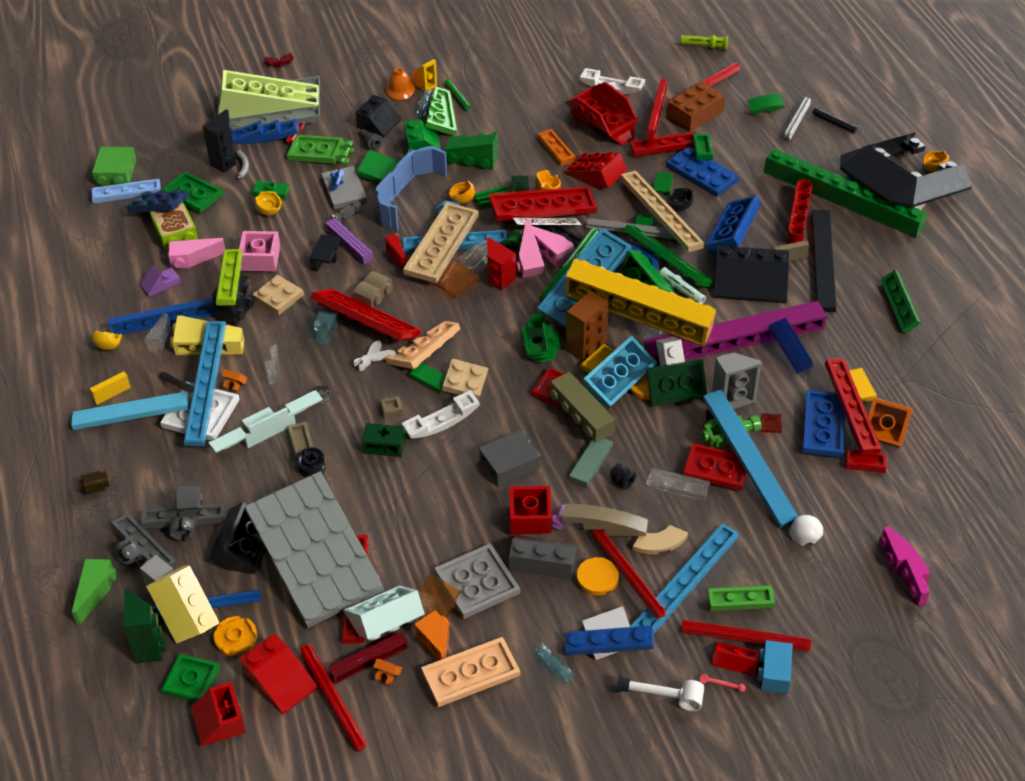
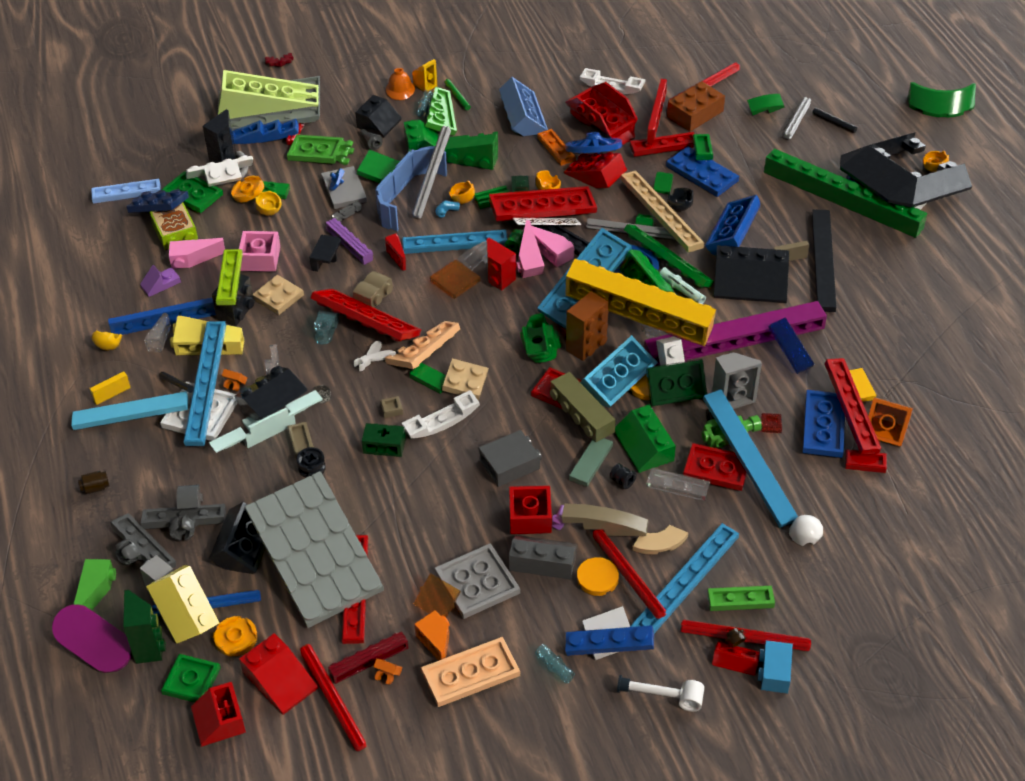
(91, 638): none -> magenta tile
(114, 166): bright green brick -> none
(220, 172): none -> white bracket
(247, 189): none -> light orange tile
(269, 393): none -> black slope
(385, 612): light aqua slope -> none
(431, 172): none -> light grey axle
(441, 242): tan plate -> none
(522, 108): none -> medium blue slope
(575, 254): green axle -> none
(593, 144): none -> blue wheel
(596, 358): yellow tile -> none
(645, 439): none -> green slope
(704, 679): coral hinge -> none
(712, 42): lime pin -> none
(735, 637): none -> dark brown plate
(799, 211): red beam -> none
(900, 301): green plate -> none
(908, 561): dark pink slope -> none
(941, 102): none -> green windscreen

